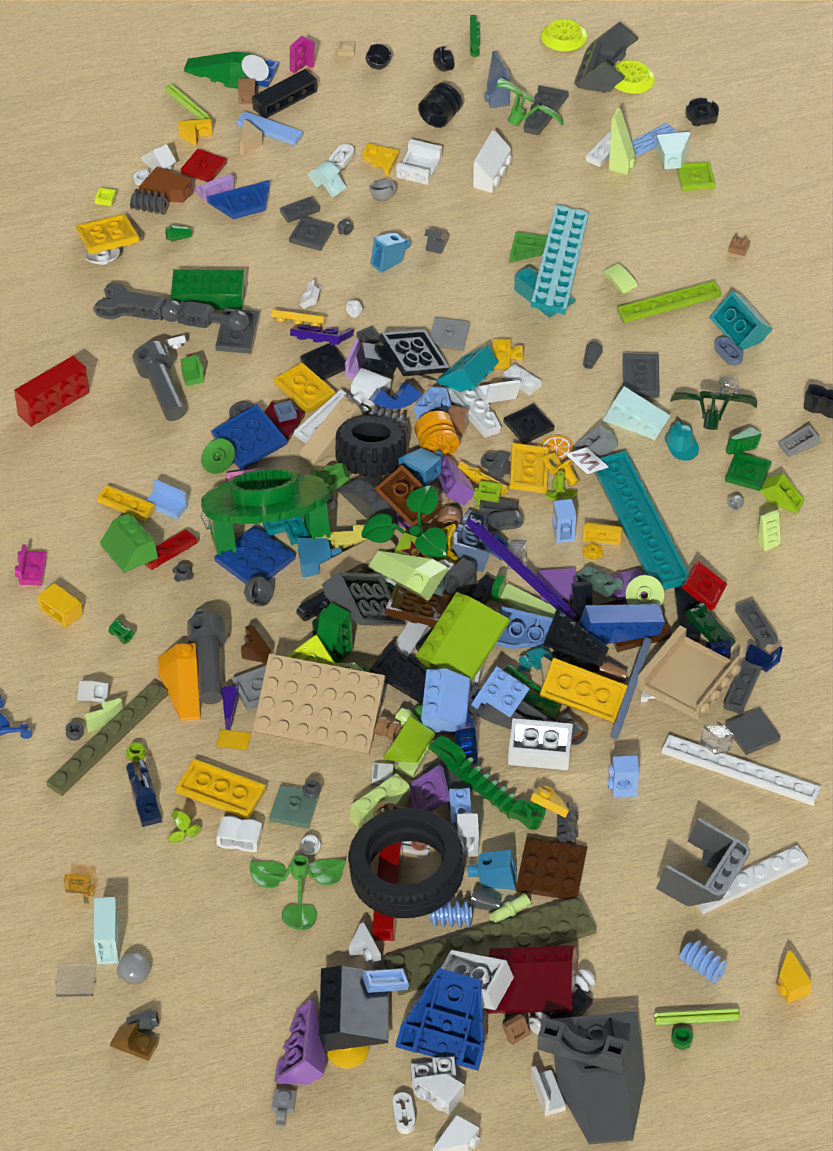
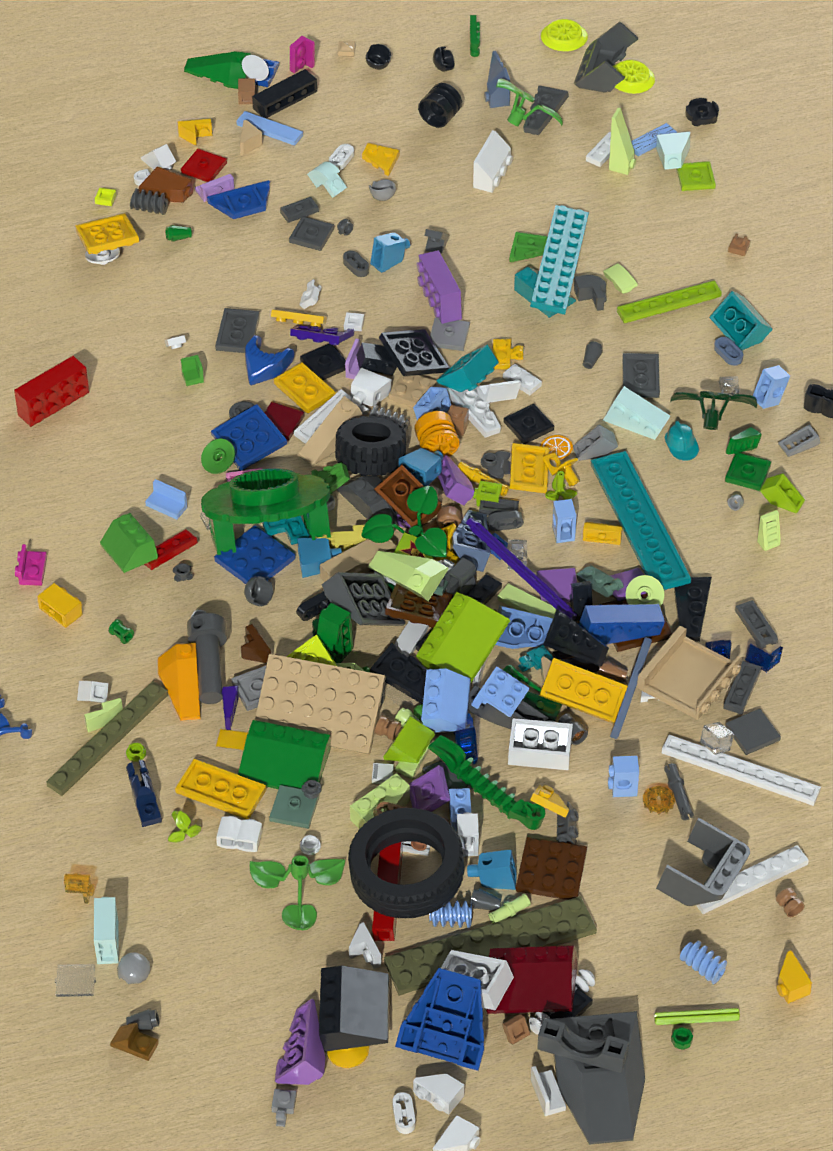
(74, 725): dark grey bush -> none
(126, 503): yellow plate -> none
(153, 363): dark grey piece -> none
(186, 102): lime axle -> none
(200, 315): dark grey piece -> none
(210, 287): green brick -> none
(265, 366): none -> blue animal
(283, 755): none -> green slope
(285, 411): sand blue plate -> none
(353, 265): none -> dark grey beam
(353, 308): white plate -> none
(354, 321): none -> white plate
(368, 335): dark grey tile -> none
(385, 980): light blue tile -> none
(402, 398): blue brick -> none
(420, 162): white panel -> none
(438, 1066): white slope -> none
(439, 287): none -> medium lavender brick
(498, 588): green tile -> none
(587, 460): white sticker -> none
(591, 287): none -> dark grey brick
(592, 551): yellow plant -> none
(665, 795): none -> clear yellow gear
(676, 785): none -> dark grey pin
(704, 585): red plate -> none
(708, 624): dark green plate -> none
(771, 386): none -> light blue brick
(790, 902): none -> medium nougat wheel

